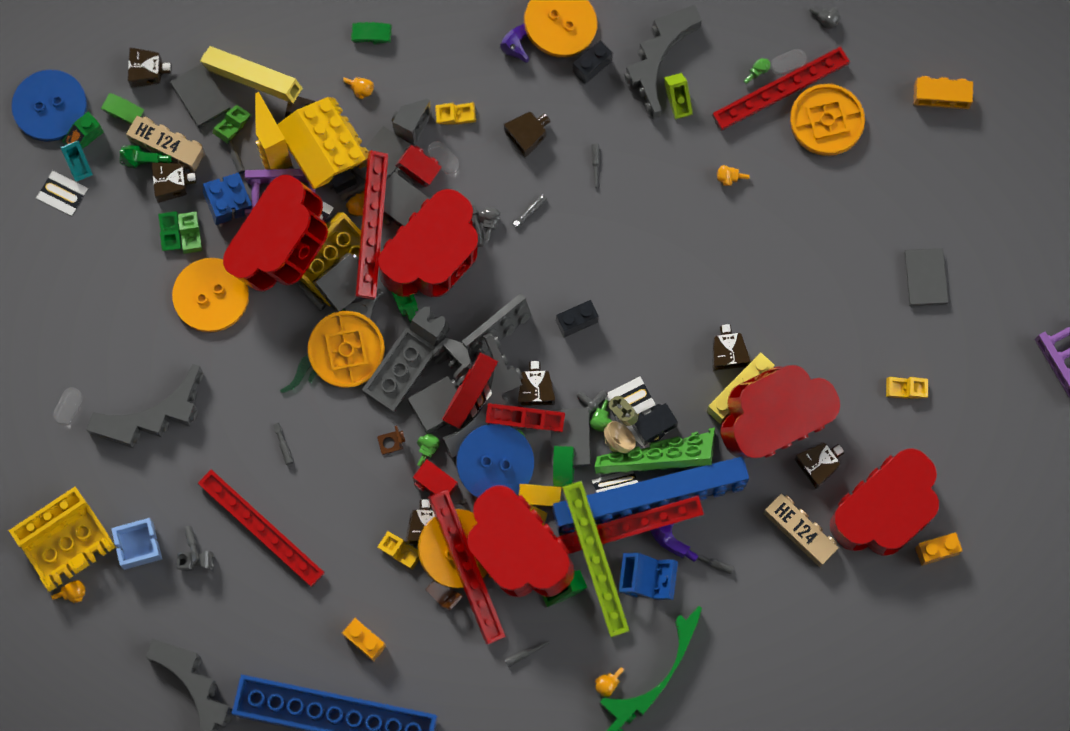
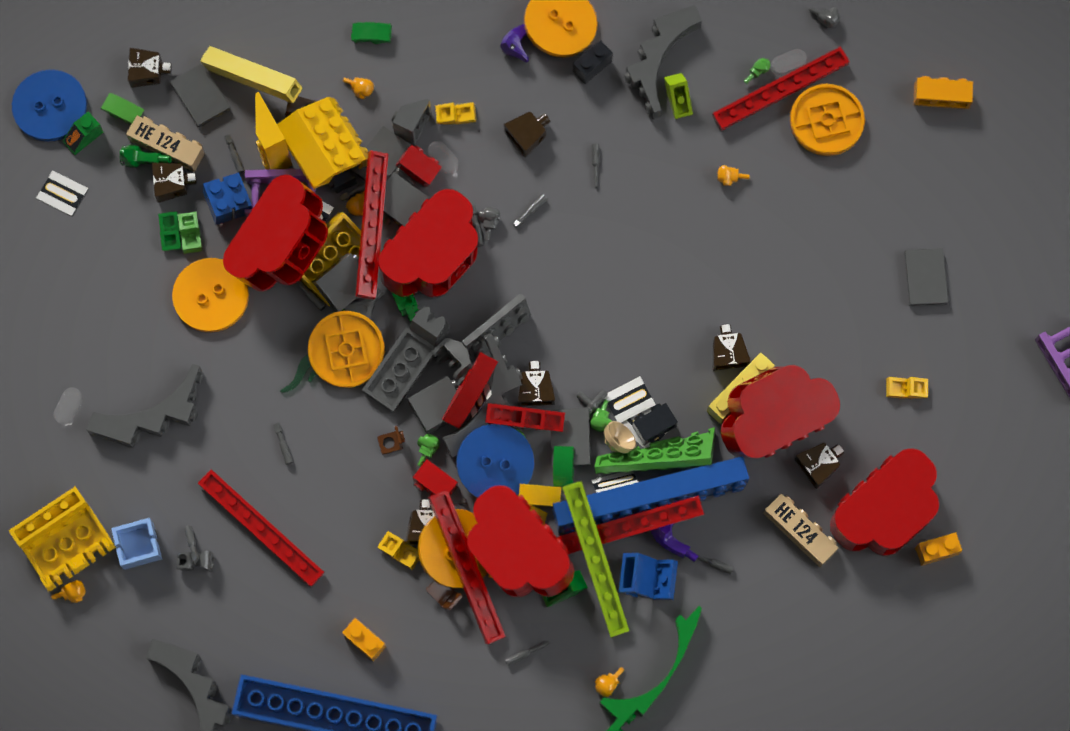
(76, 161): teal slope -> none
(232, 123): bright green slope -> none
(577, 318): black brick -> none
(626, 408): olive beam -> none

